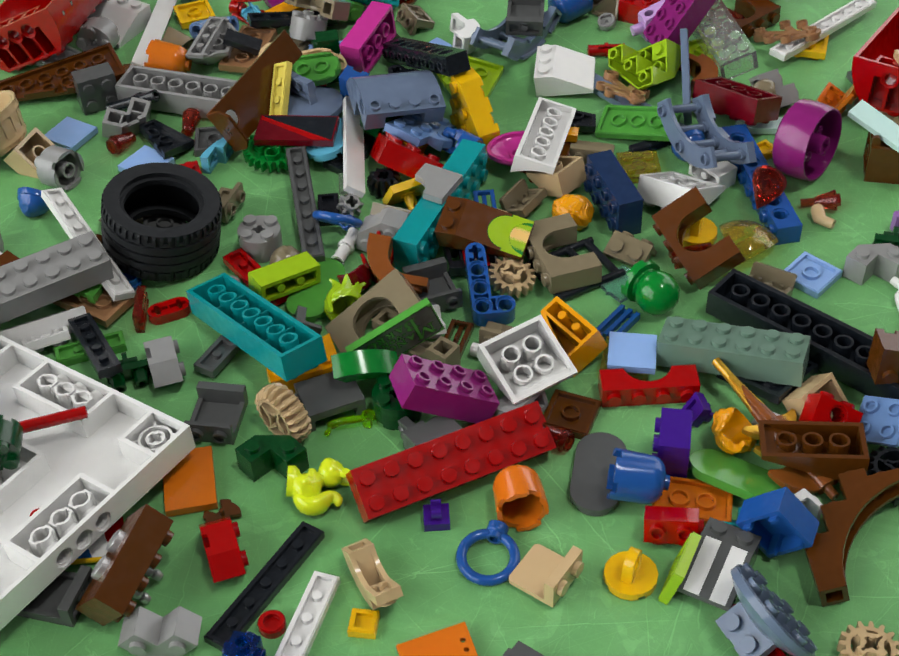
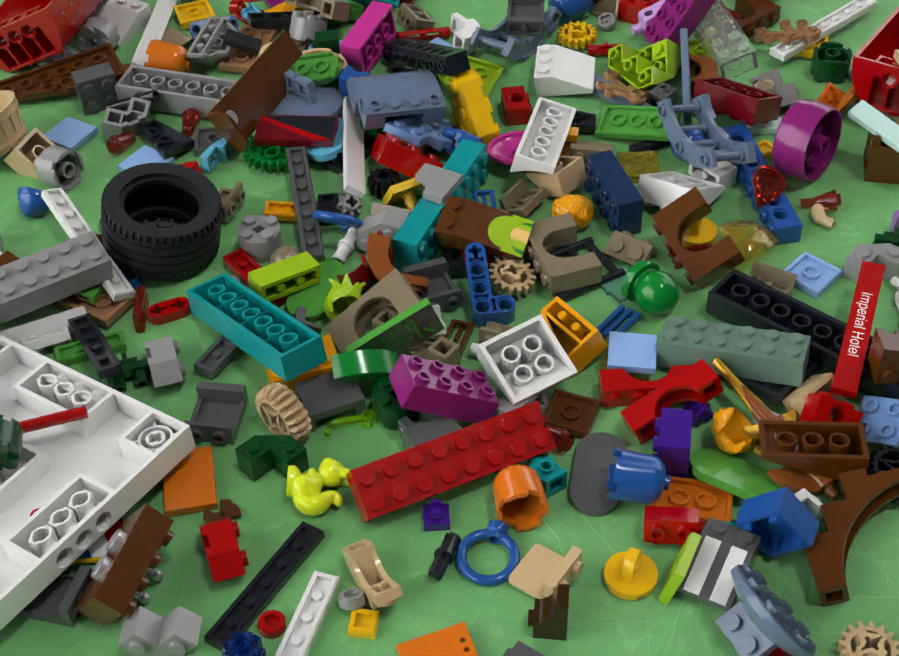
(280, 88): light yellow tile -> none
(282, 210): none -> light orange plate
(351, 599): none -> light grey tile
(442, 33): none -> red pin
(444, 555): none -> black axle
(515, 105): none -> red brick
(551, 474): none -> teal brick
(551, 615): none -> dark brown arch
(577, 35): none -> yellow gear
(662, 92): none -> dark grey brick
(693, 384): none -> red arch
(830, 62): none -> dark green brick
(858, 330): none -> red tile

